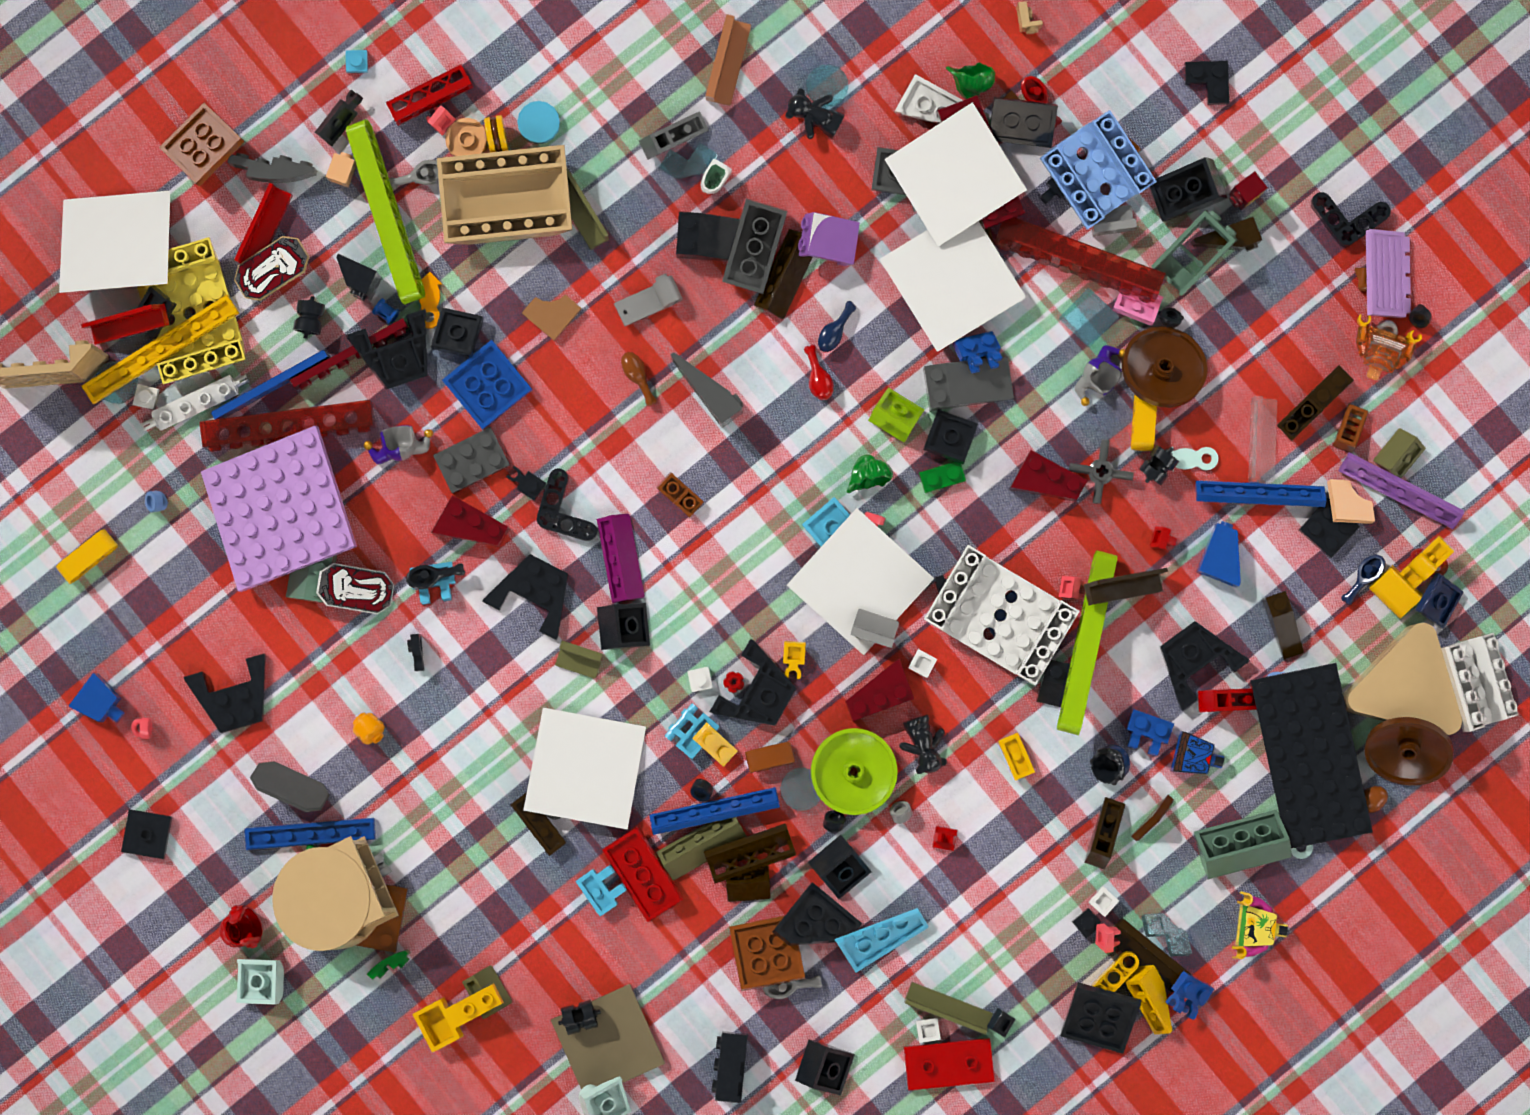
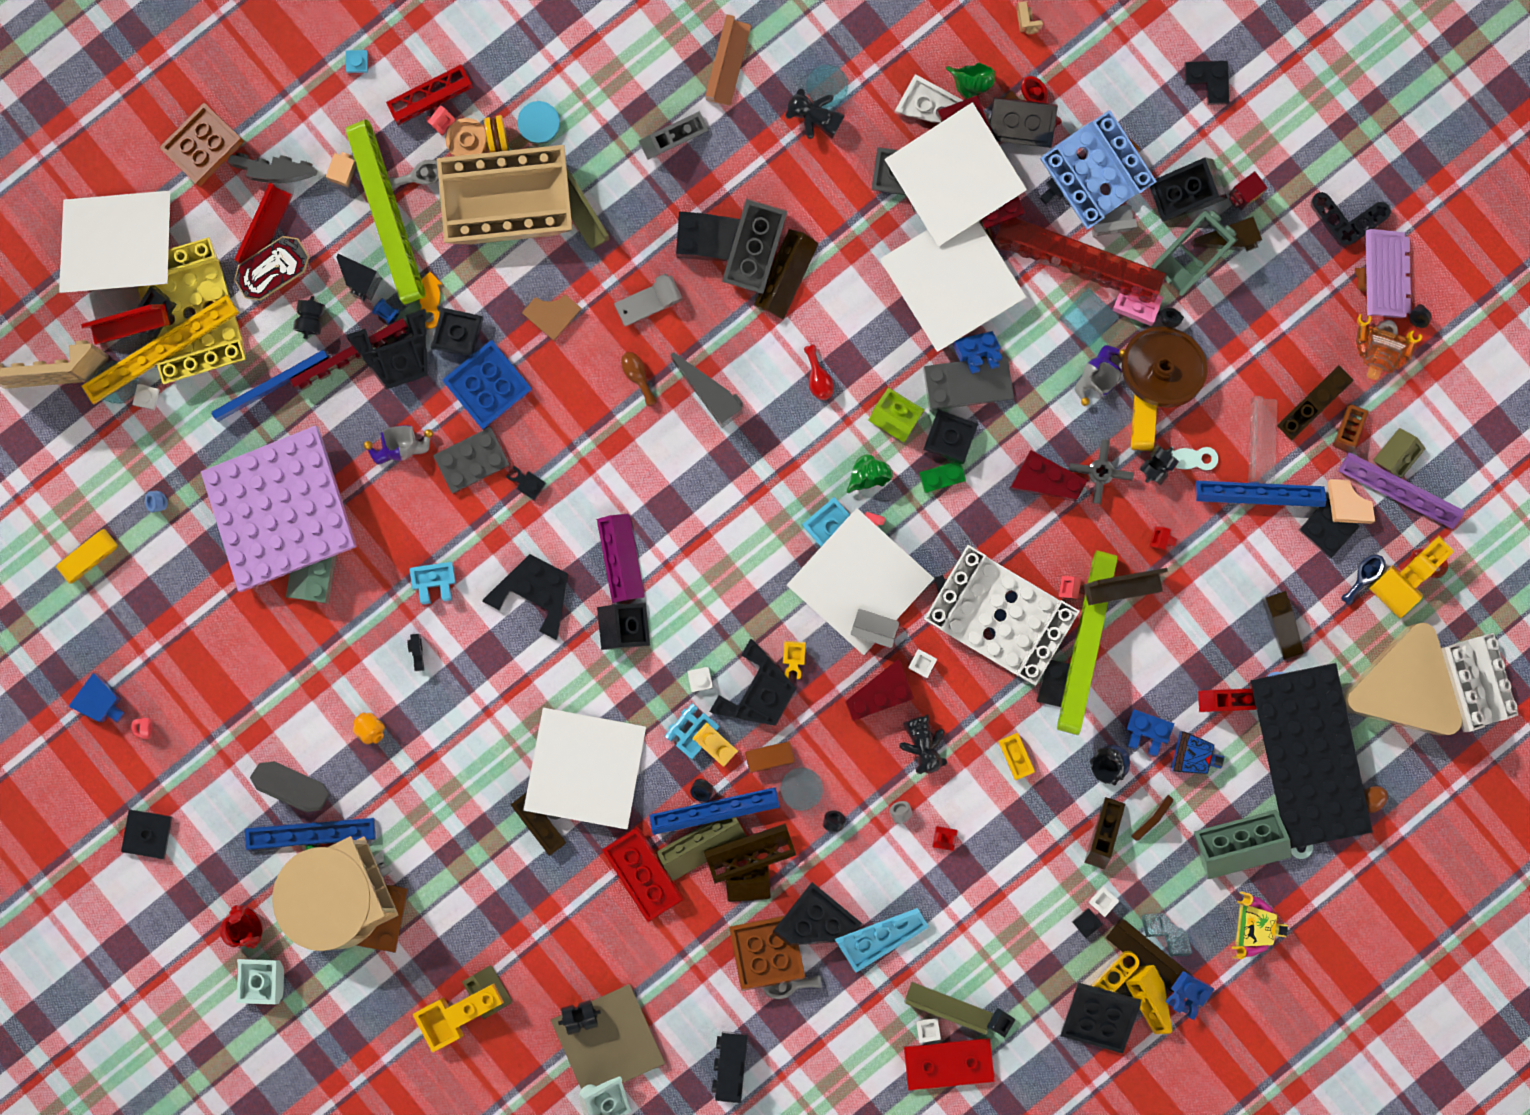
(195, 402): white plate -> none
(211, 429): clear red brick -> none
(235, 705): black wing -> none
(339, 118): black plate -> none
(355, 588): shield -> none
(395, 960): green slope -> none
(426, 576): black piece -> none
(469, 524): dark red wedge -> none
(554, 510): black beam -> none
(579, 659): olive panel -> none
(597, 892): medium azure plate -> none
(680, 494): dark orange slope -> none
(681, 168): clear light blue tile -> none
(715, 177): rock -> none
(728, 681): red plate -> none
(824, 1067): black slope -> none
(829, 238): medium lavender panel -> none
(832, 333): dark blue piece -> none
(839, 866): black slope -> none
(875, 773): lime dish -> none
(1105, 937): coral tile -> none
(1189, 653): black wing -> none
(1221, 555): blue slope -> none
(1409, 751): reddish brown dish -> none
(1439, 600): dark blue tile -> none

